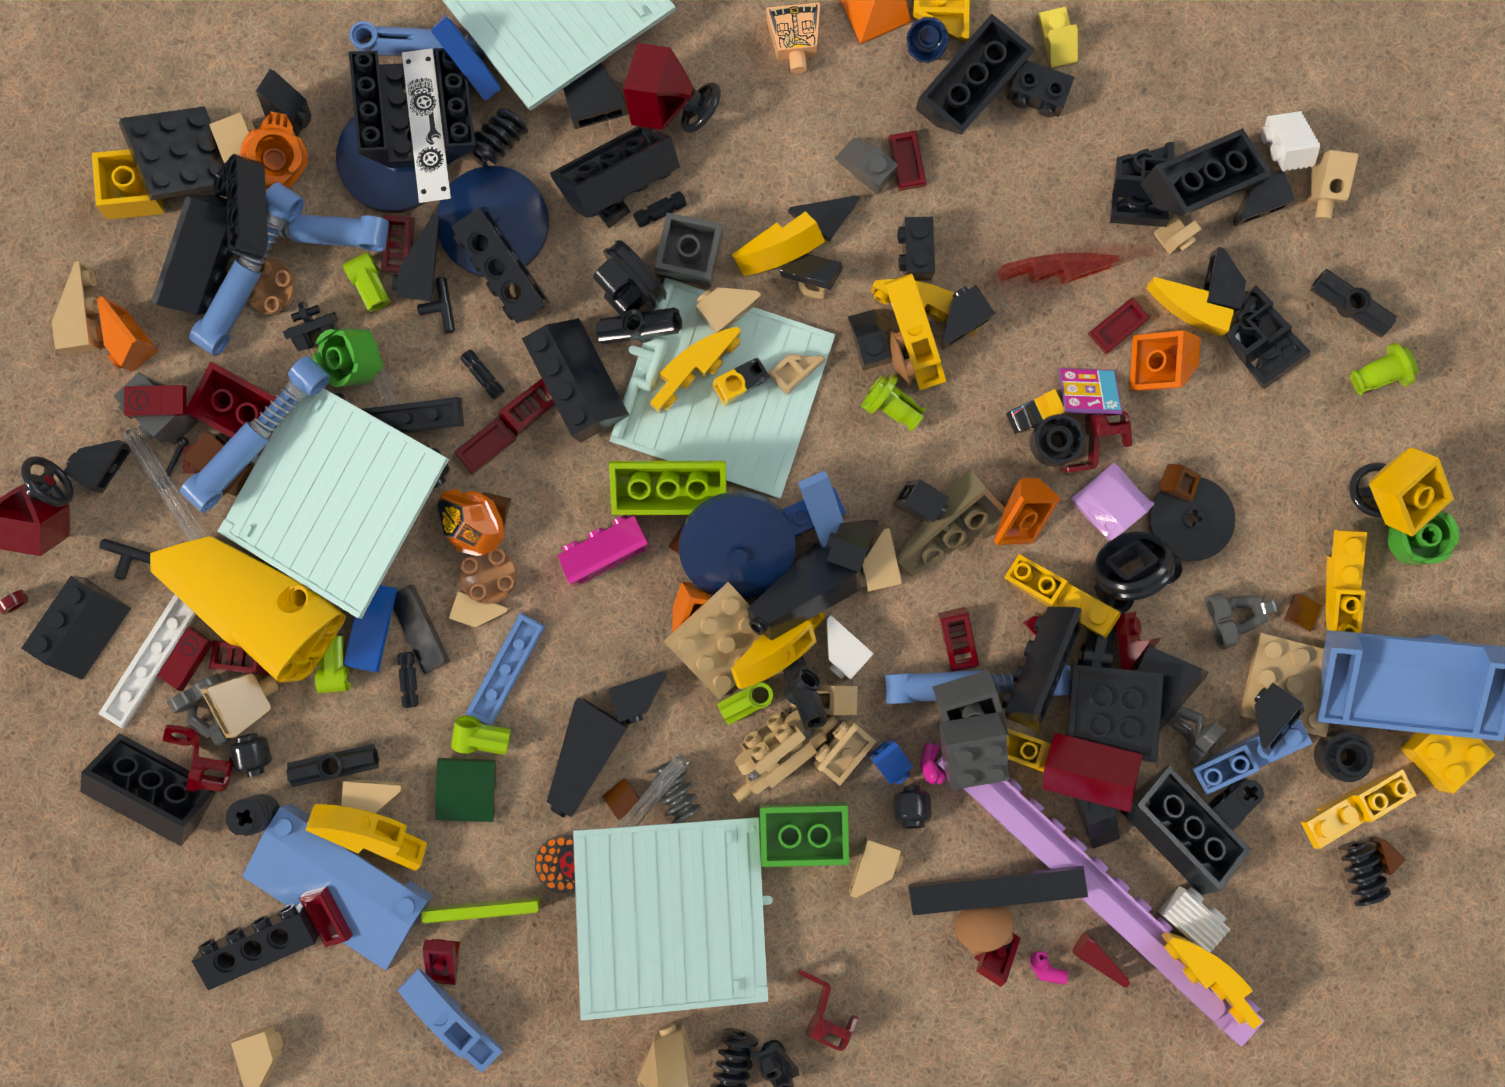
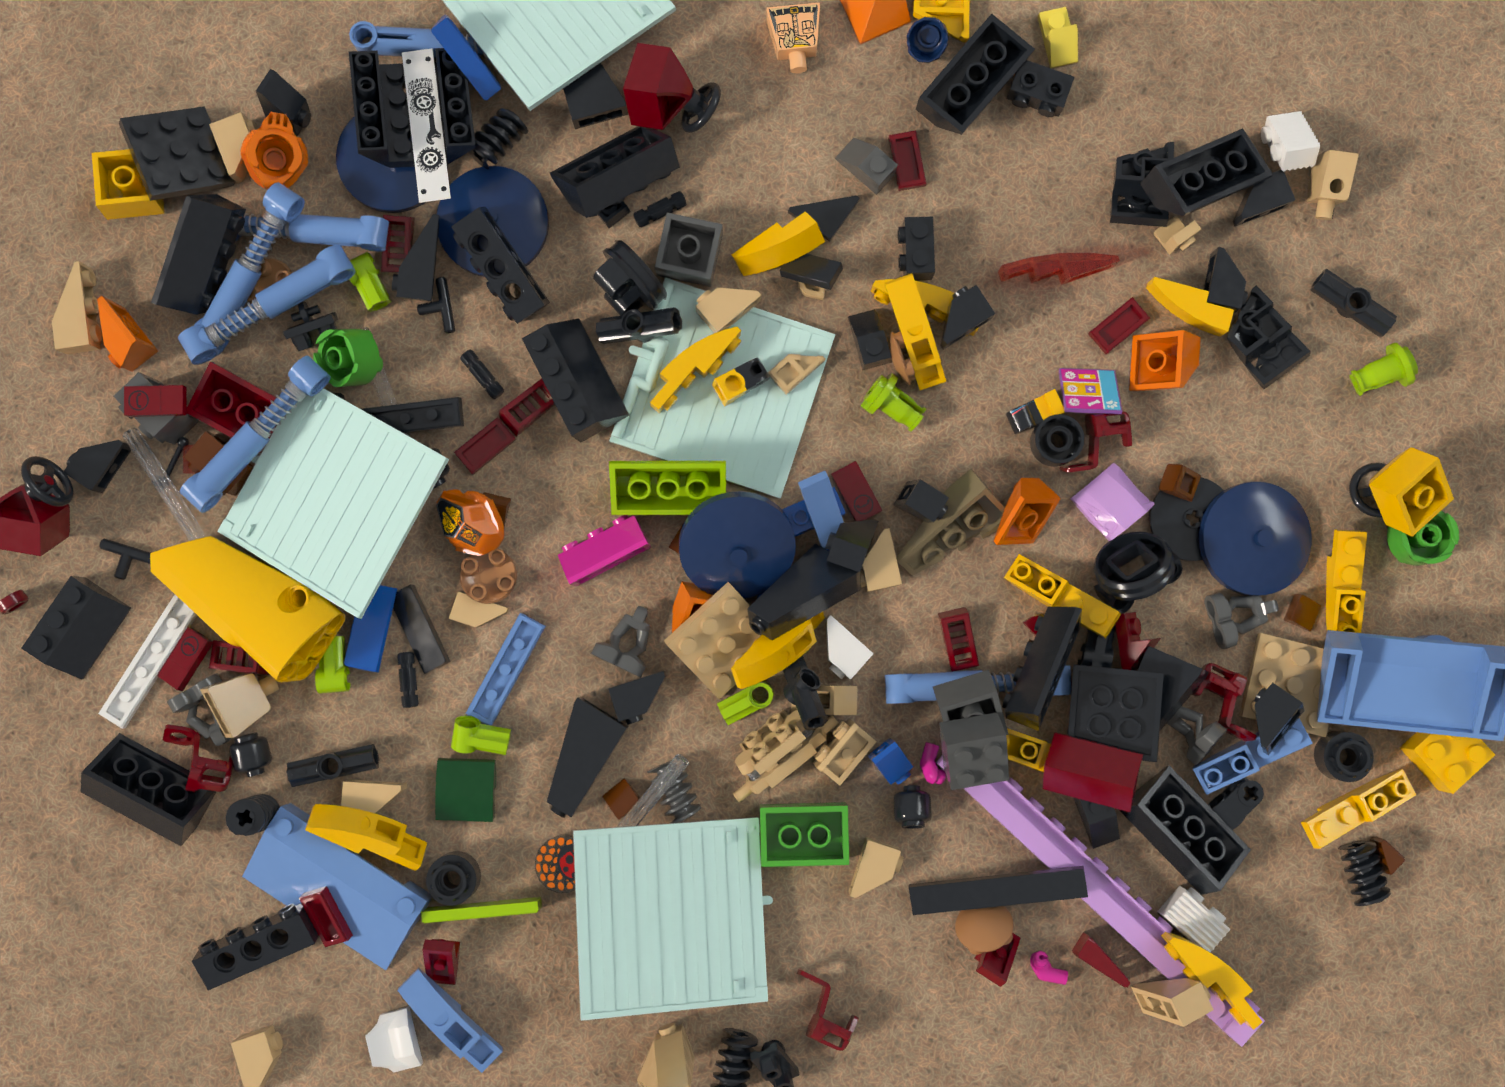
(245, 192): black beam -> none
(328, 269): none -> medium blue piece
(394, 1041): none -> white slope
(440, 886): none -> black piece
(628, 660): none -> dark grey piece
(856, 492): none -> dark red tile
(1174, 1000): none -> tan slope
(1228, 688): none -> dark red piece
(1255, 538): none -> dark blue dish

